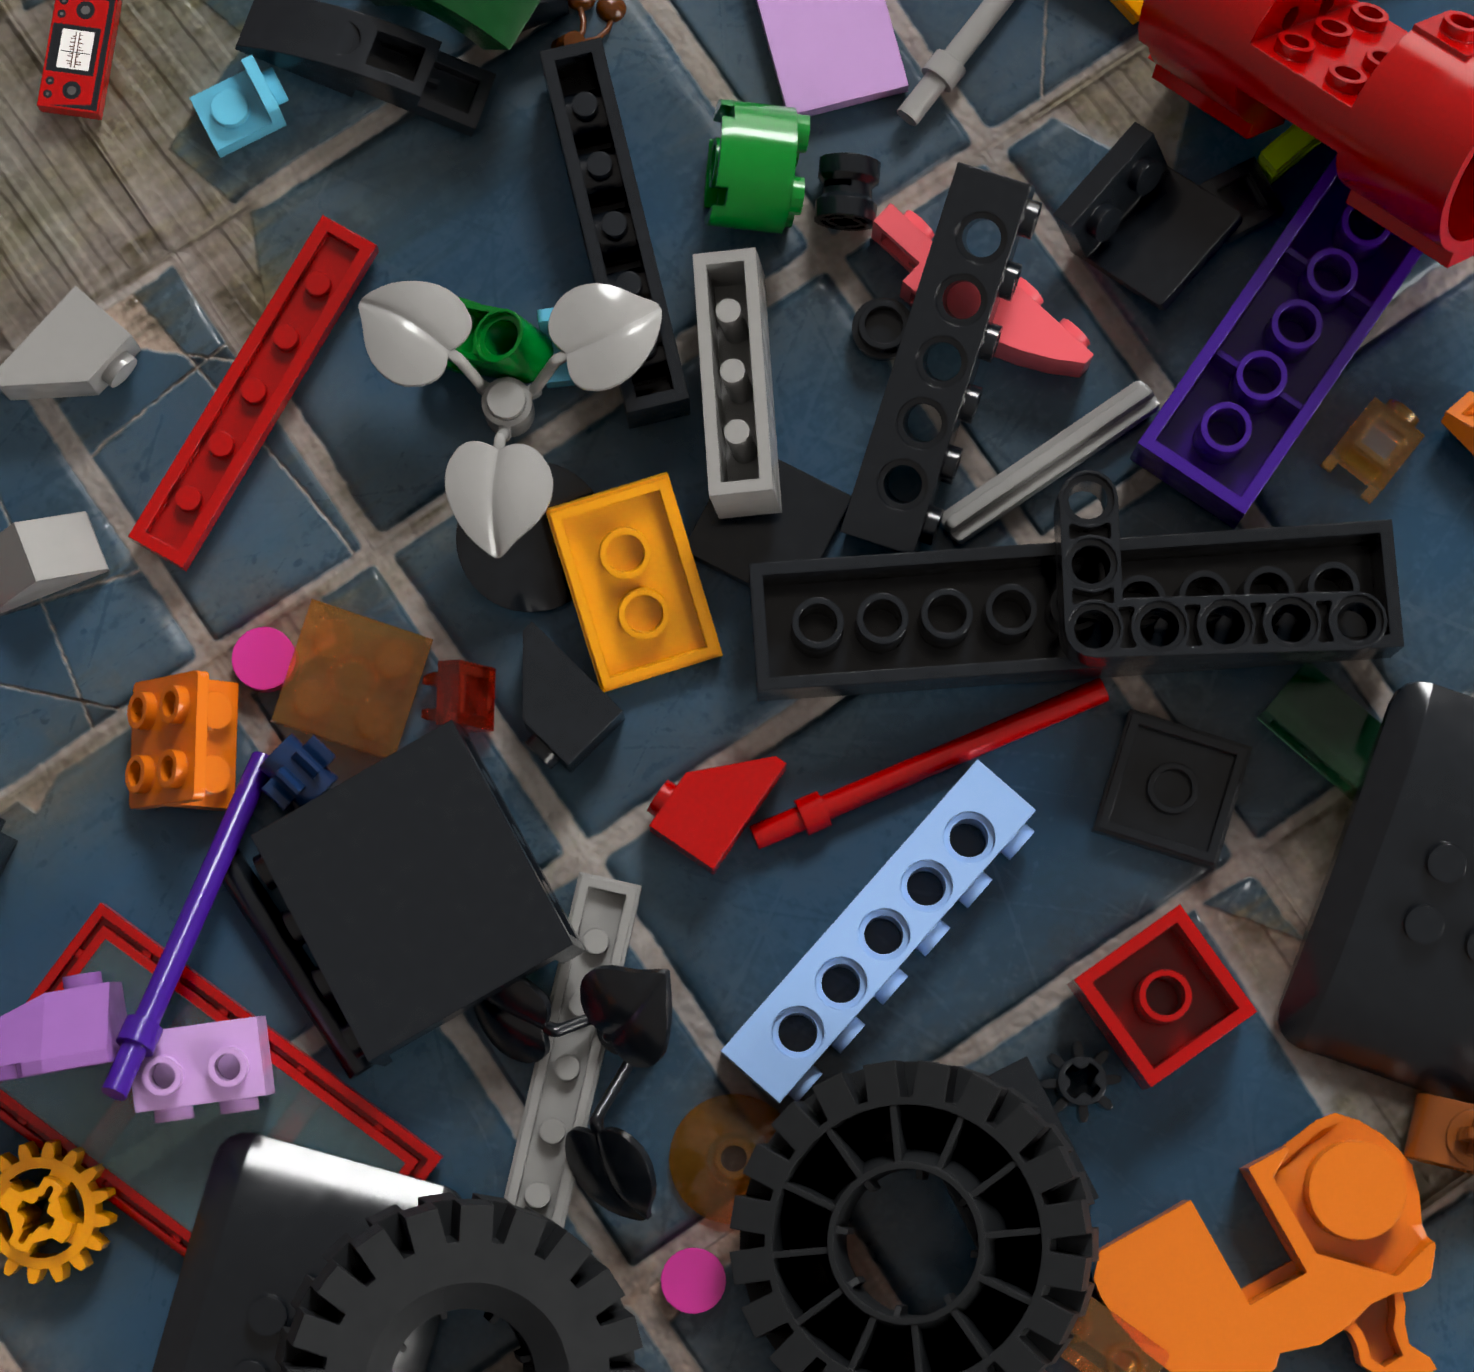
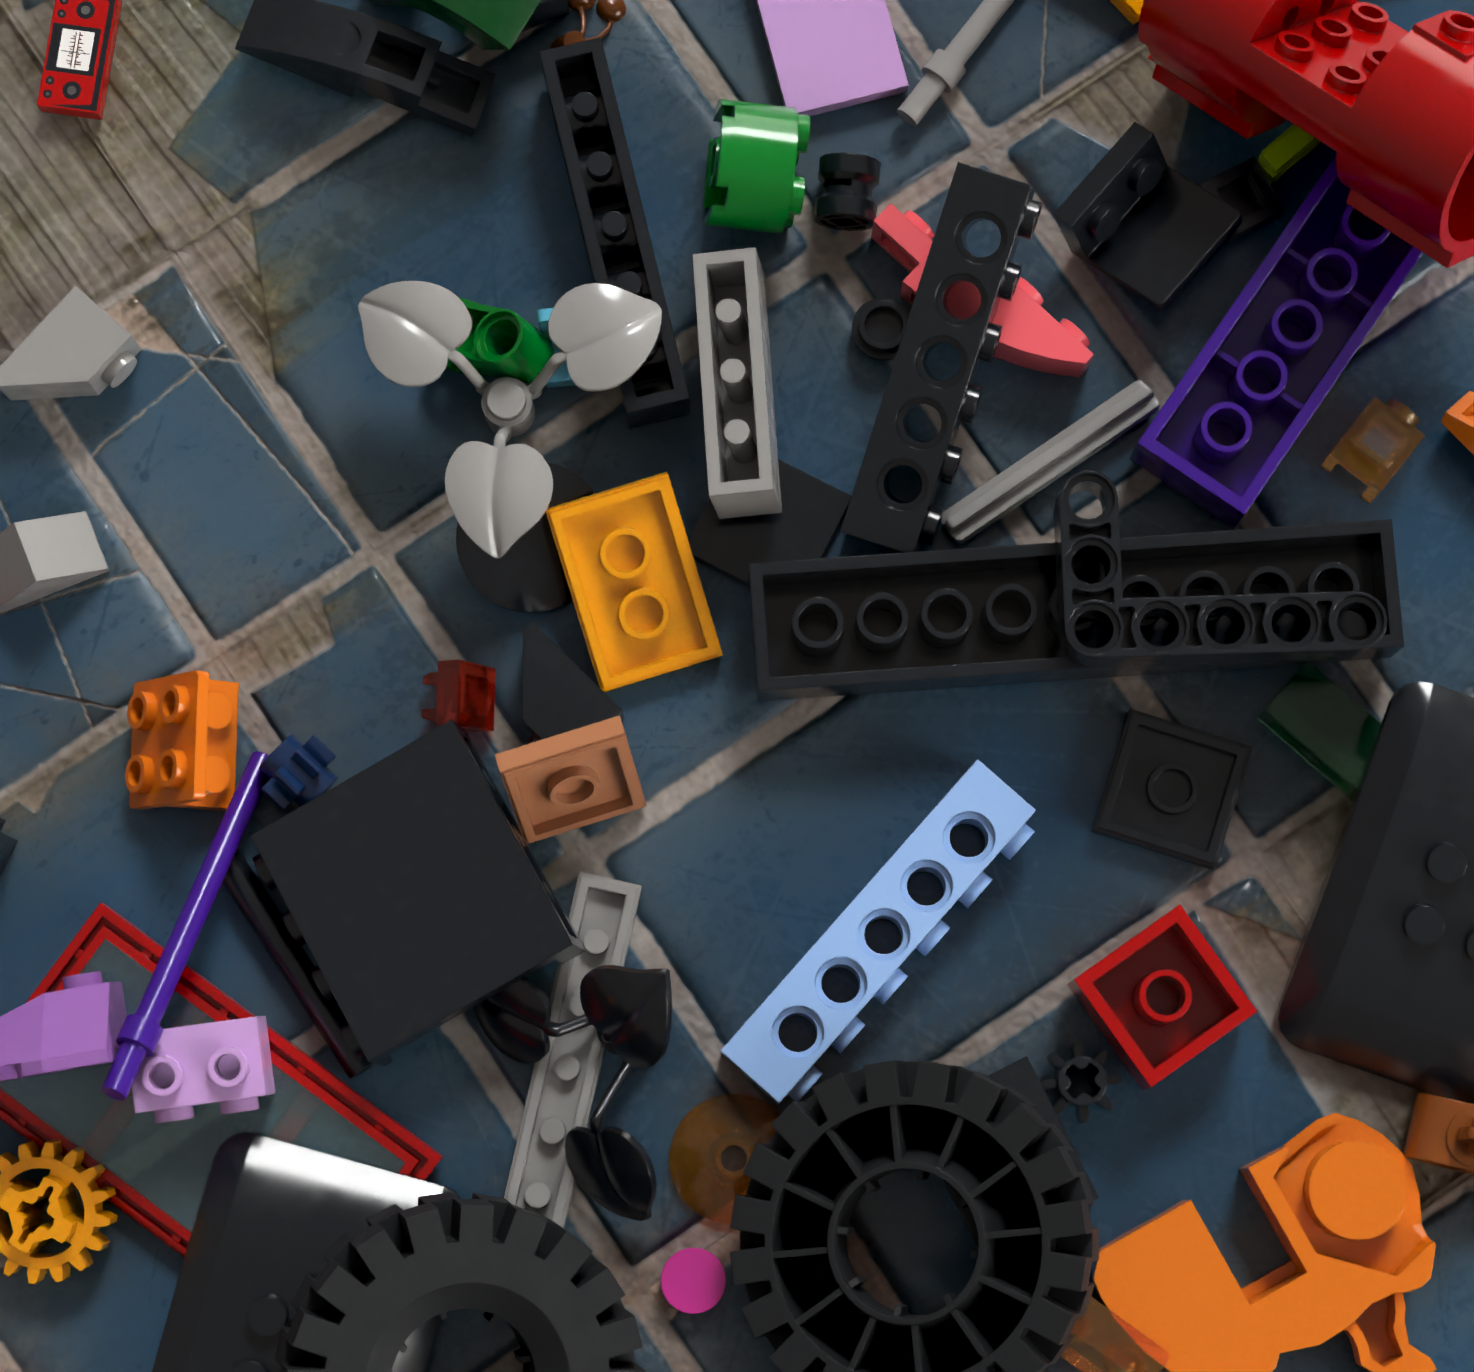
(241, 107): medium azure bracket -> none
(254, 393): red plate -> none
(262, 658): dark pink tile -> none
(351, 680): clear orange plate -> none
(571, 779): none -> nougat tile
(712, 808): red slope -> none
(814, 811): red bar -> none

